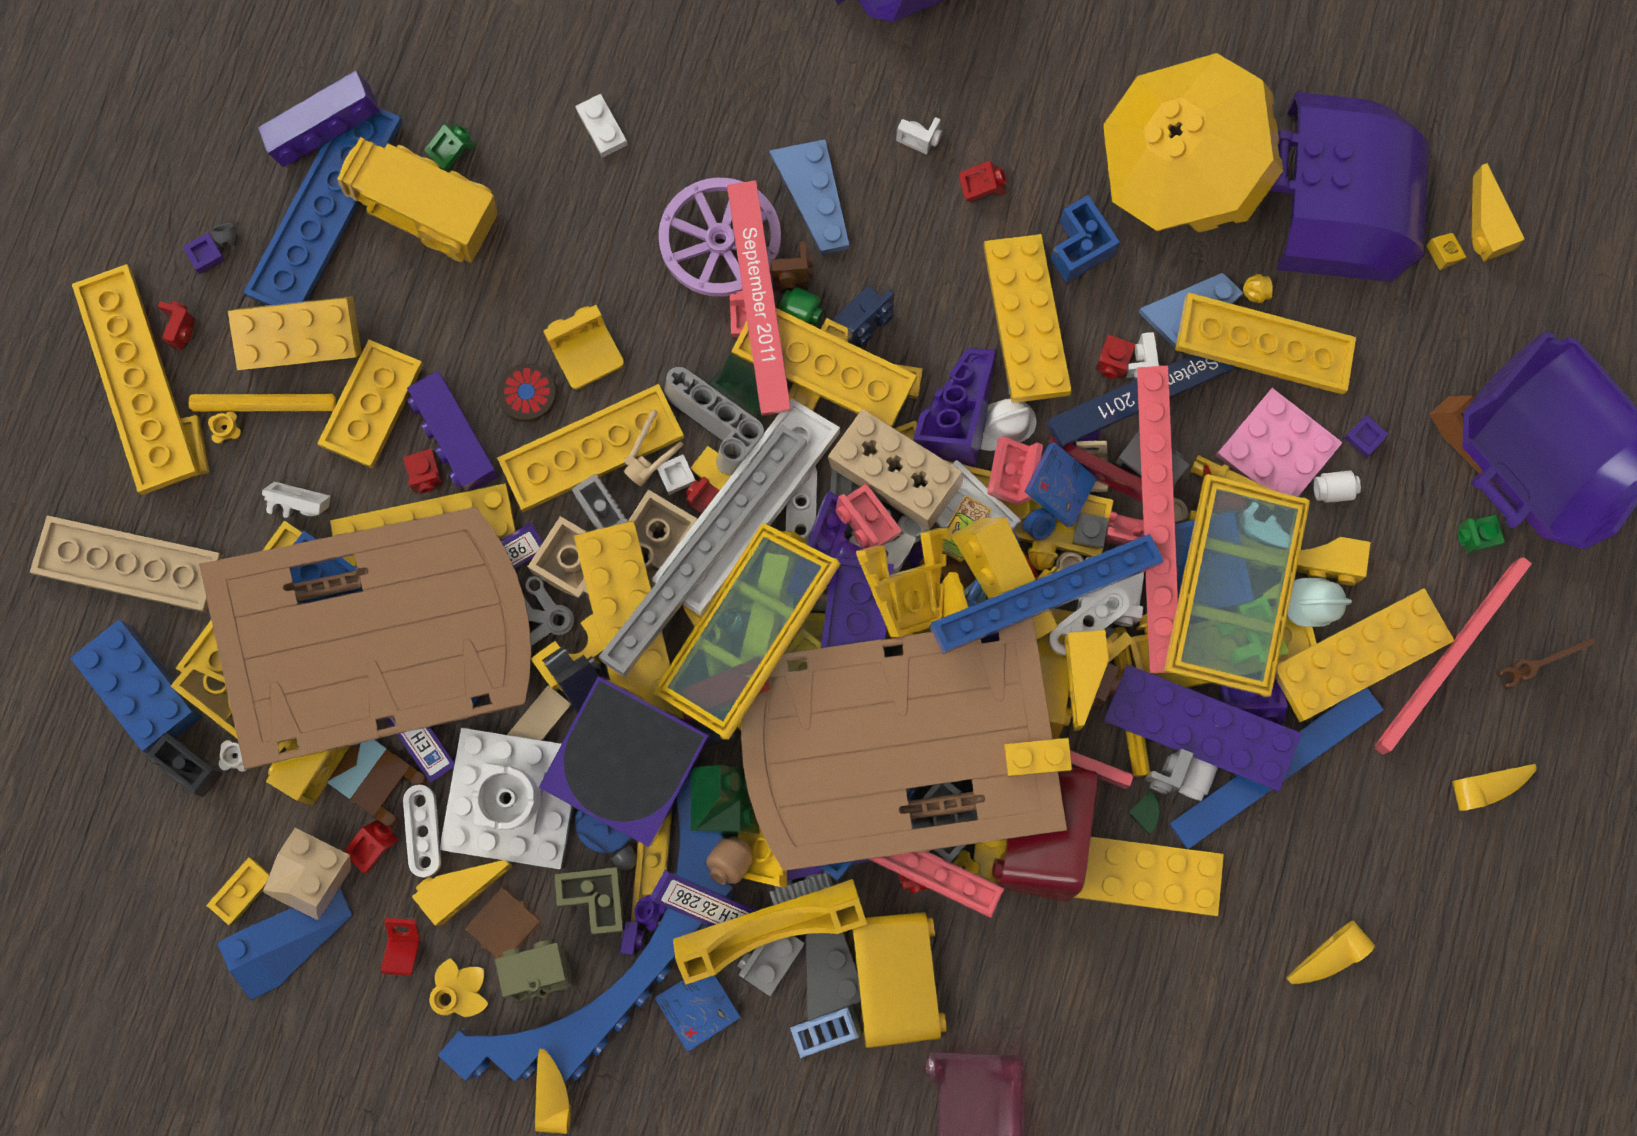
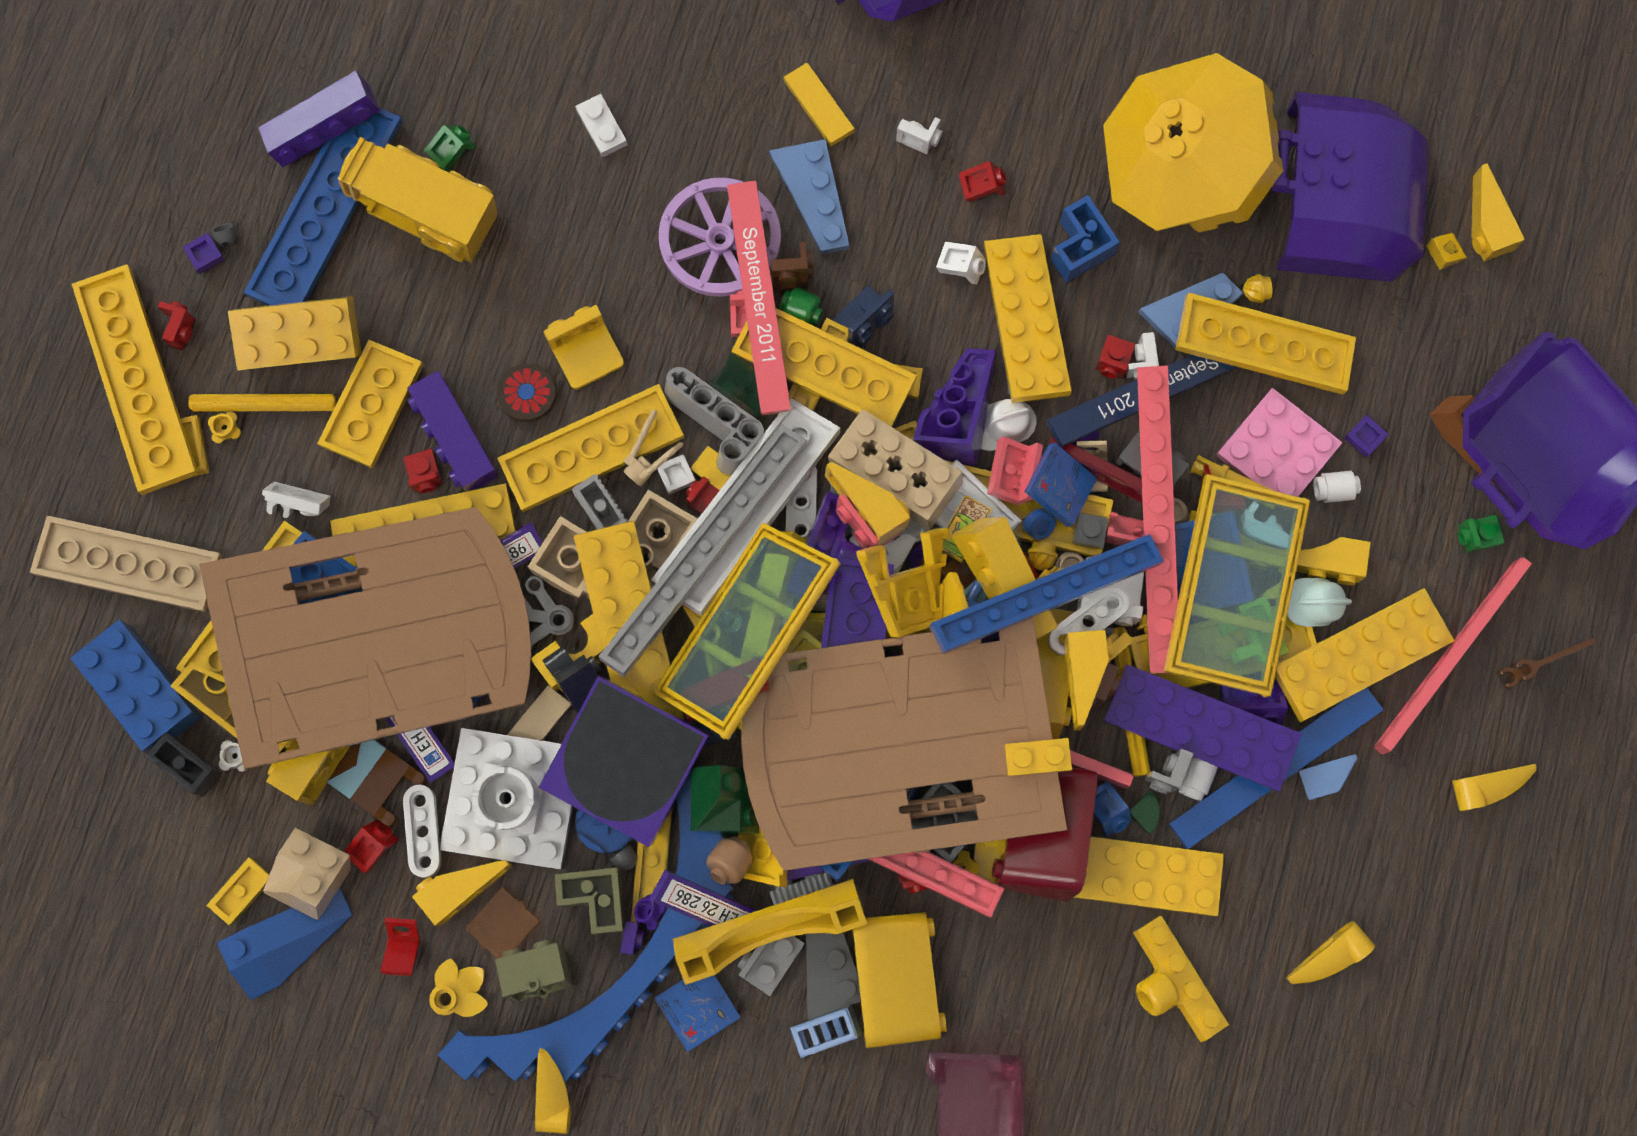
(819, 104): none -> yellow tile
(875, 505): none -> yellow slope
(962, 261): none -> white bracket
(1111, 810): none -> blue bracket
(1175, 982): none -> yellow plate
(1327, 777): none -> medium blue slope

